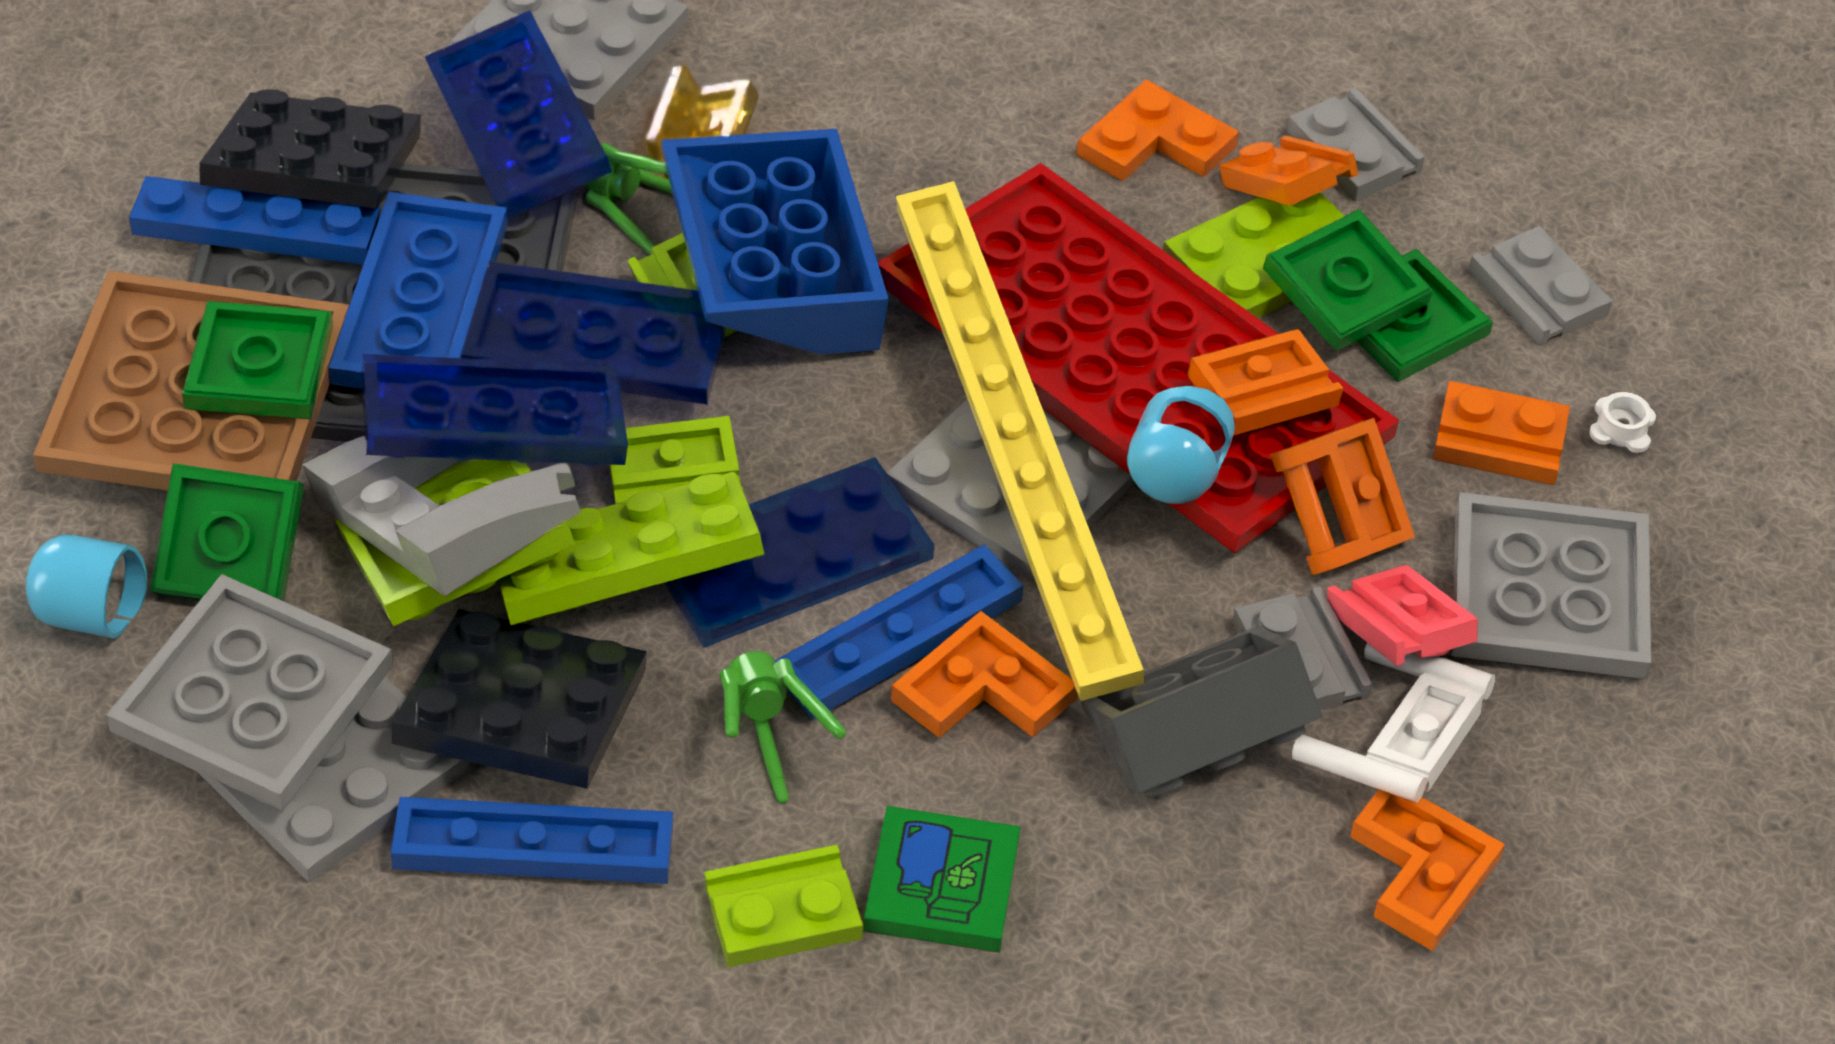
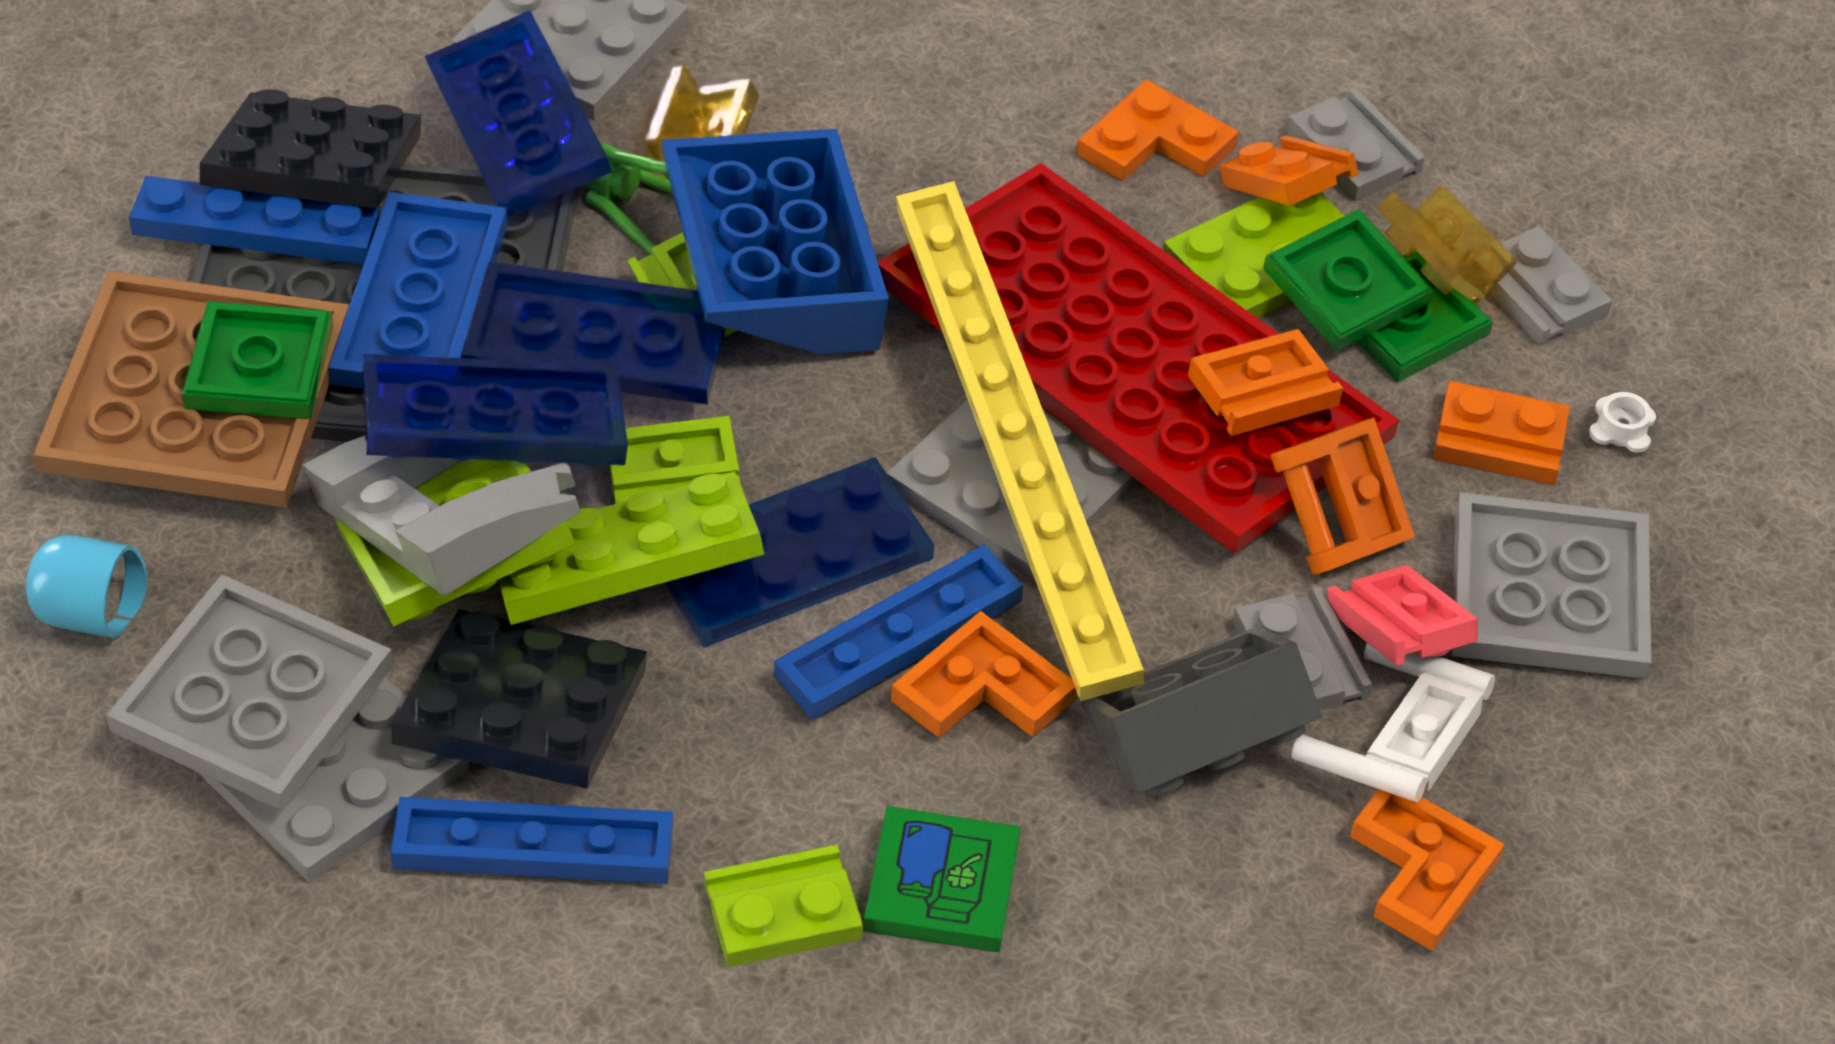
(226, 527): green tile -> none
(758, 689): bright green plant -> none
(1171, 460): medium azure helmet -> none
(1452, 242): none -> clear yellow bracket

